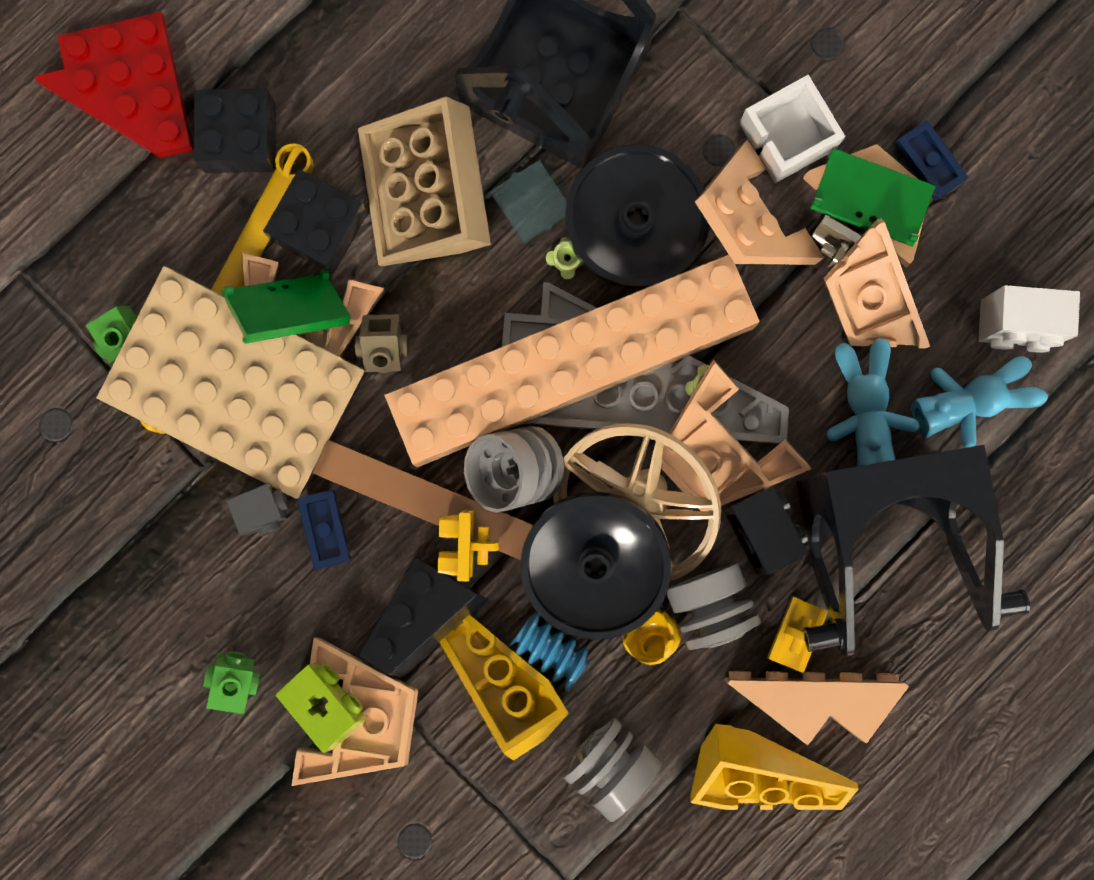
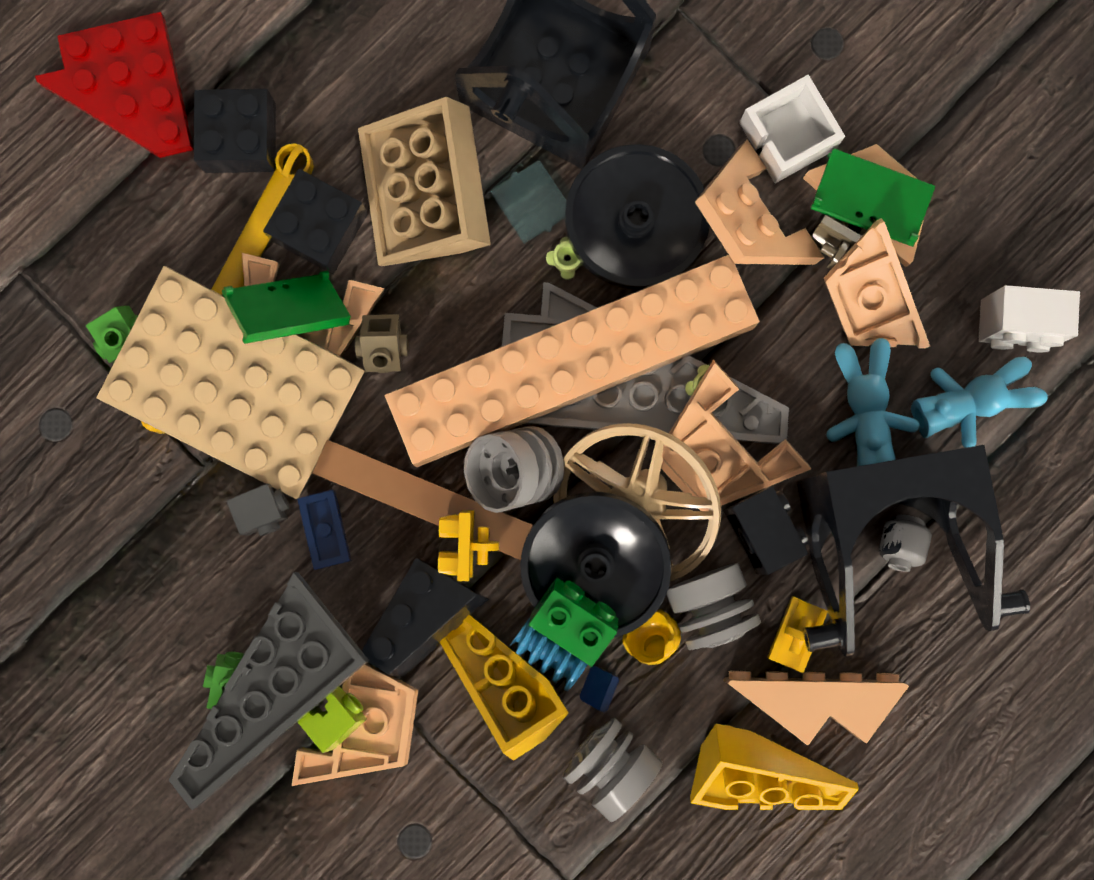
(278, 681): none -> dark grey wing
(574, 621): none -> green brick
(599, 688): none -> dark blue slope
(905, 542): none -> light grey head
(931, 159): dark blue plate -> none

